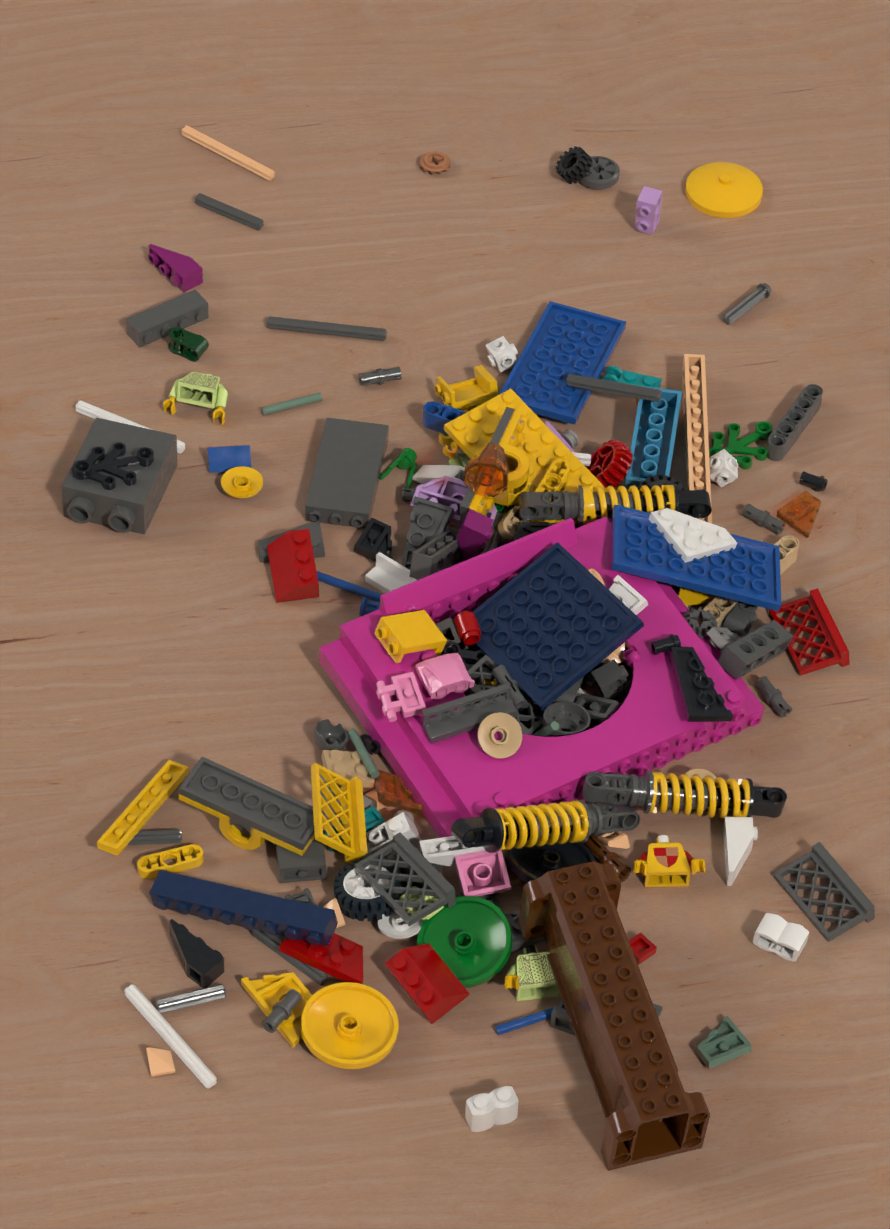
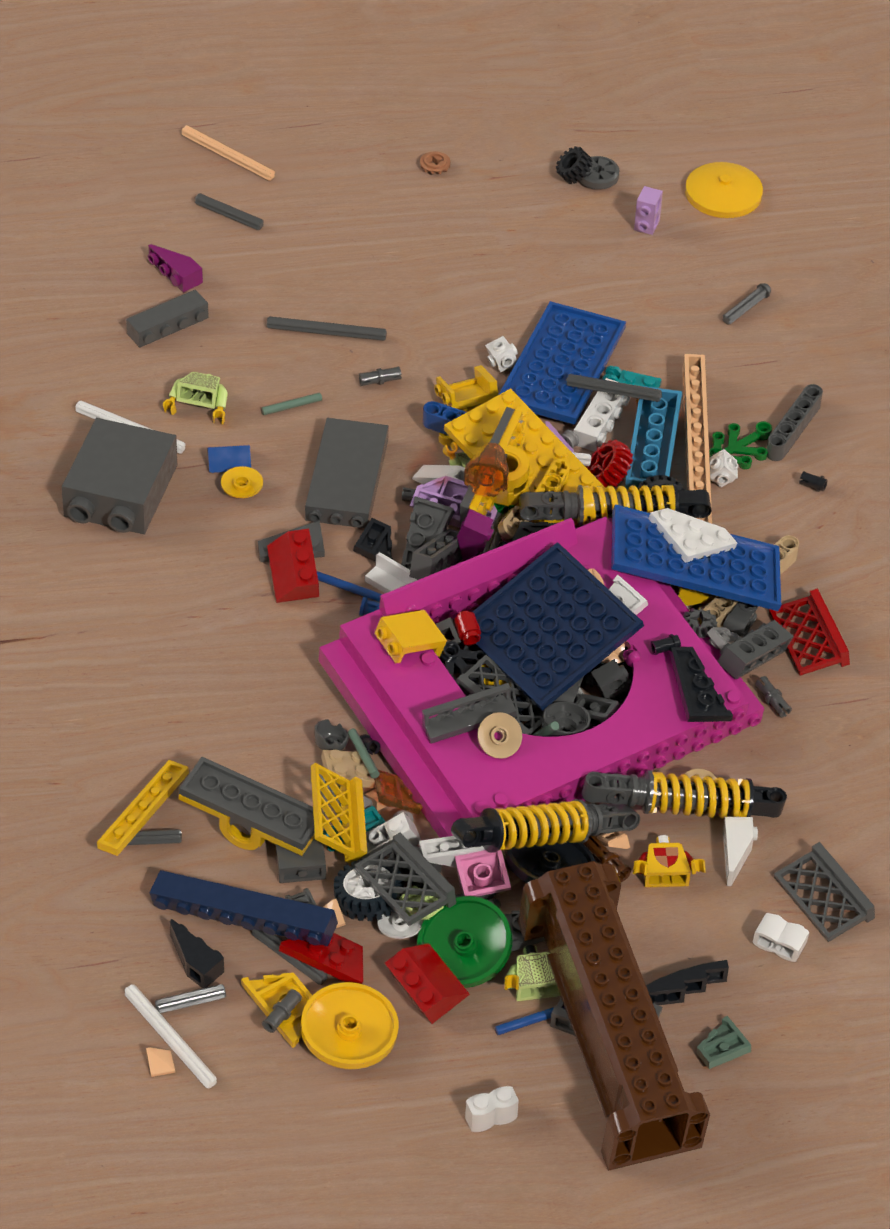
(88, 469): black plant -> none
(176, 853): yellow beam -> none
(189, 345): dark green piece -> none
(404, 461): green plant -> none
(407, 694): bright pink plate -> none
(444, 675): bright pink slope -> none
(503, 677): dark grey pin -> none
(599, 419): none -> white brick
(642, 948): red plate -> none
(673, 987): none -> black slope
(763, 518): dark grey pin -> none
(800, 513): clear orange wing -> none

